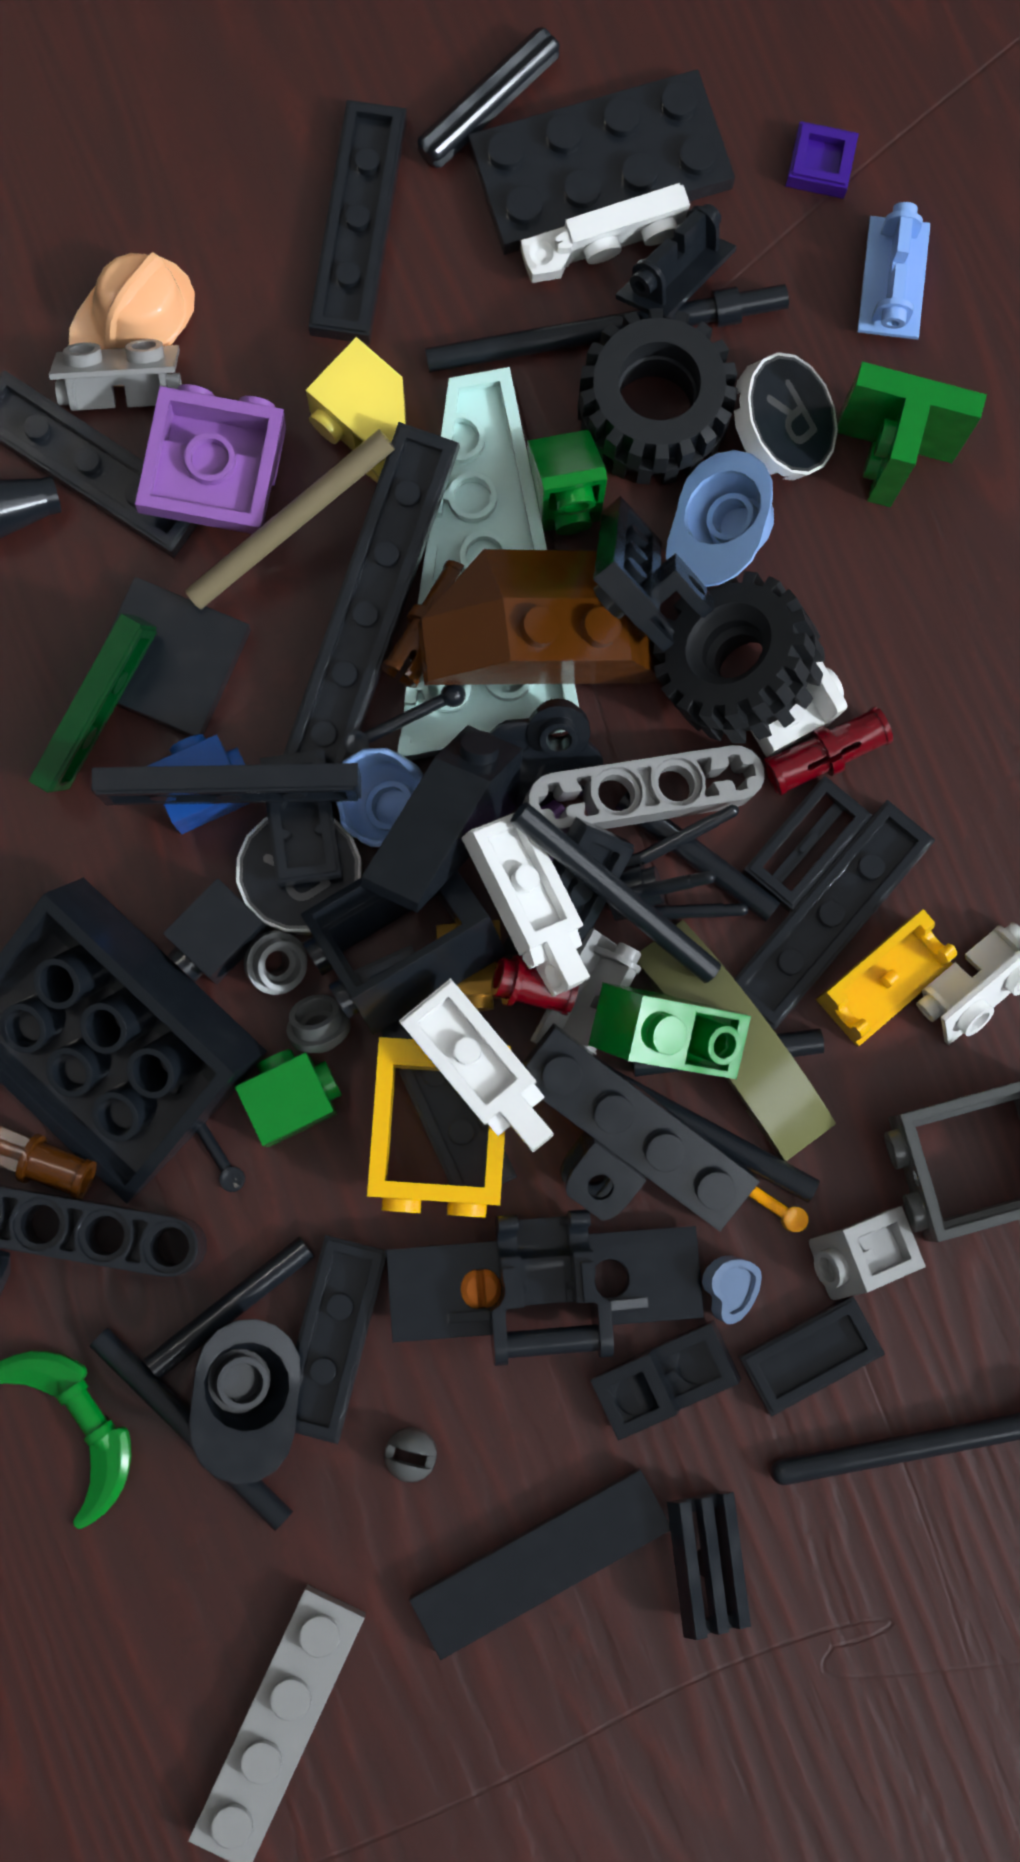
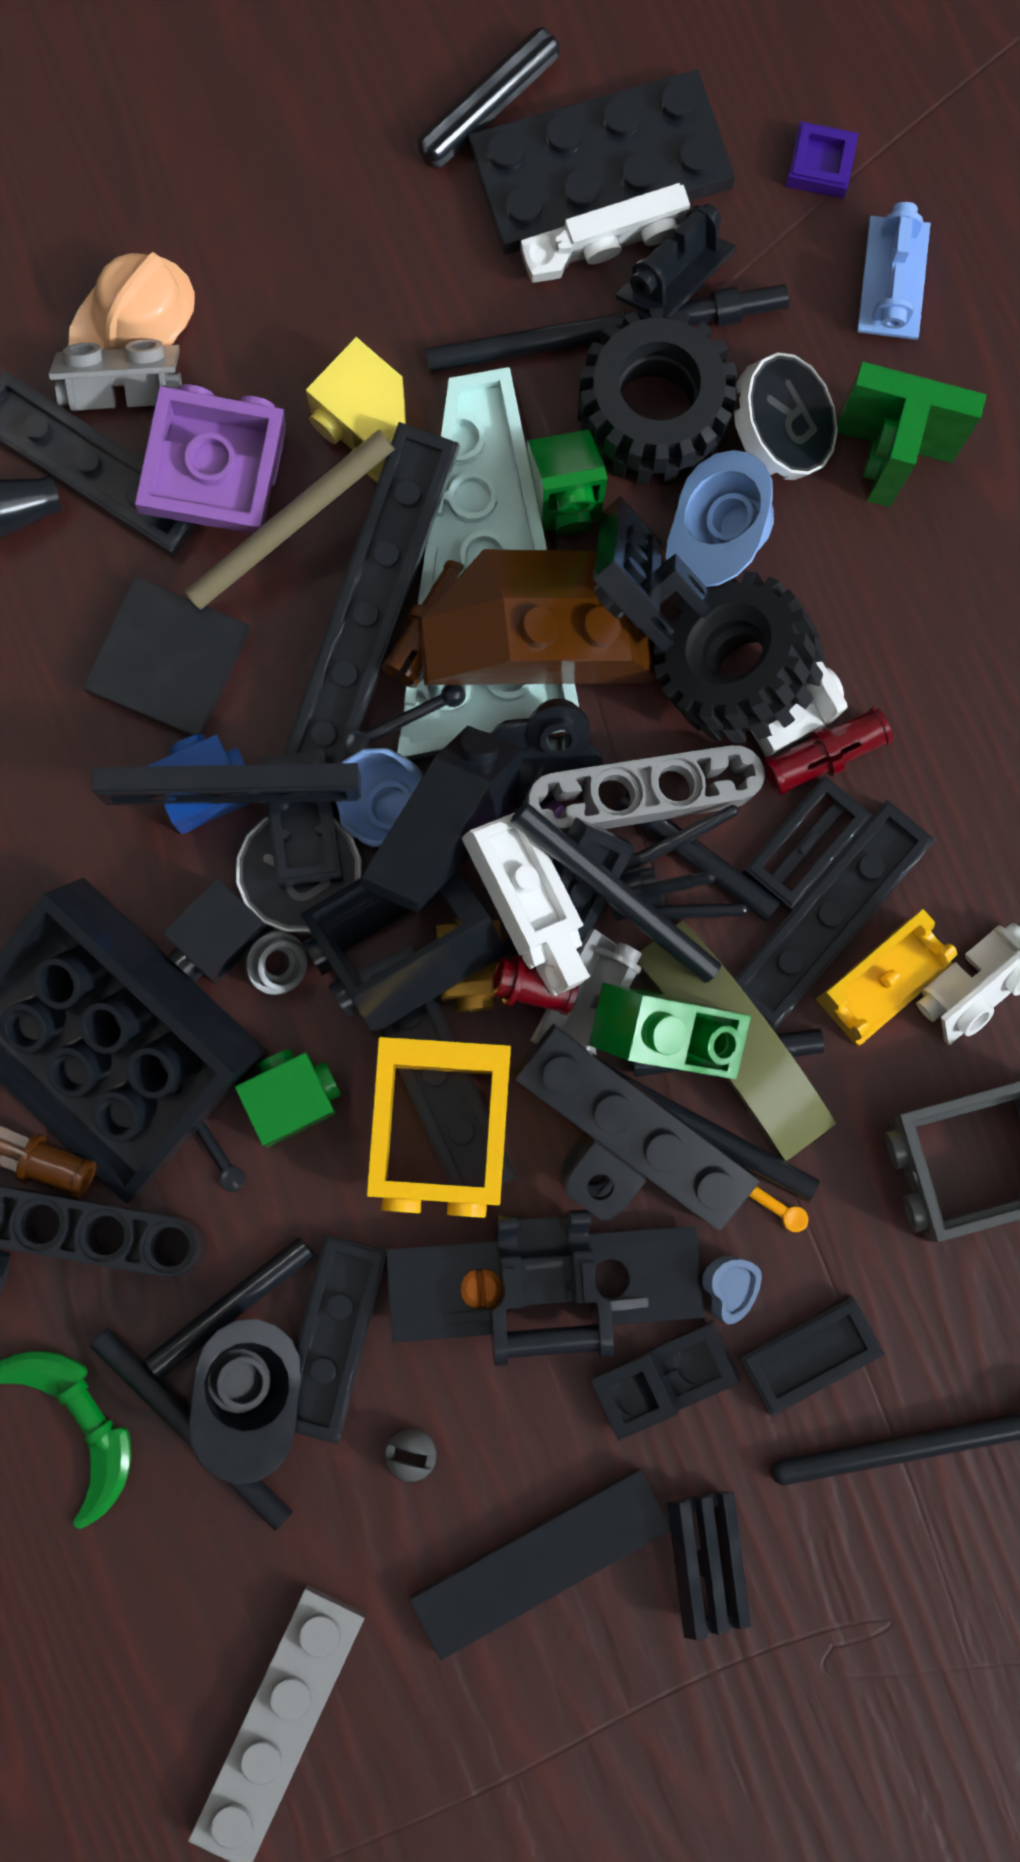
(93, 703): dark green tile -> none
(317, 1024): dark grey plate -> none
(358, 222): black tile -> none
(477, 1063): white hinge -> none
(866, 1254): light grey bracket -> none

